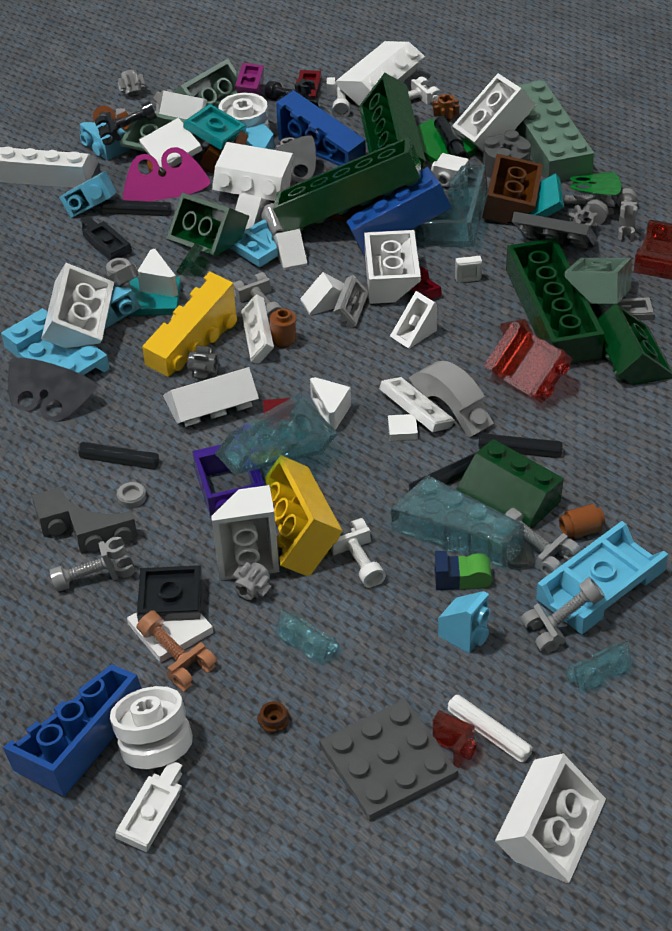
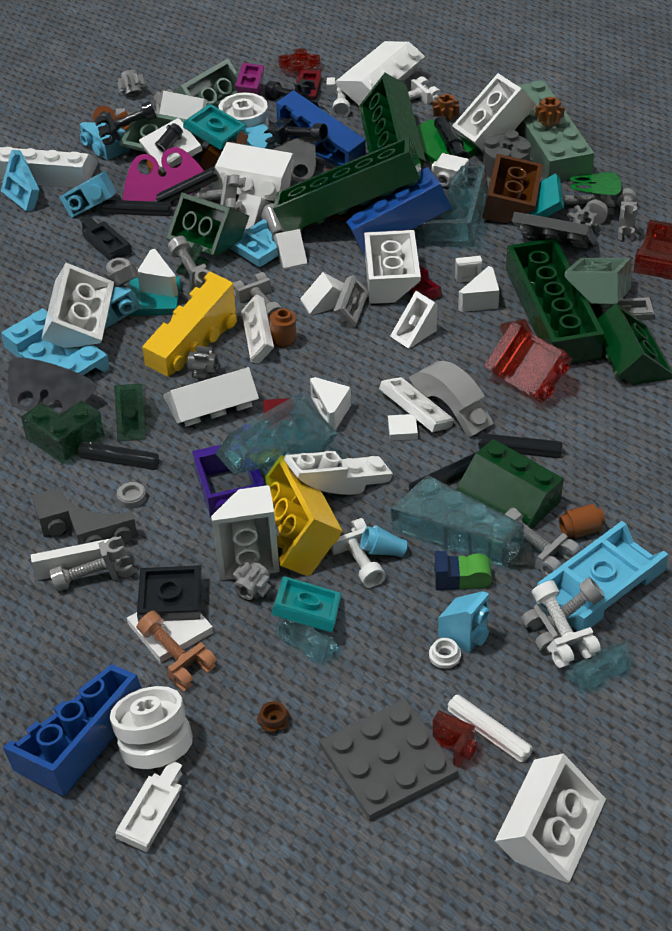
(19, 182): none -> medium azure wing
(62, 433): none -> clear green brick
(65, 557): none -> white tile
(130, 411): none -> clear green slope
(169, 137): none -> black pin
(179, 248): none -> light grey bar
(189, 186): none -> black axle
(227, 194): none -> light grey bar
(299, 61): none -> clear red dish
(306, 604): none -> teal tile
(318, 132): none -> black bar
(337, 475): none -> white slope
(381, 542): none -> medium azure cone
(448, 646): none -> white plate
(480, 293): none -> white slope
(549, 111): none -> dark orange gear
(561, 652): none -> white bar

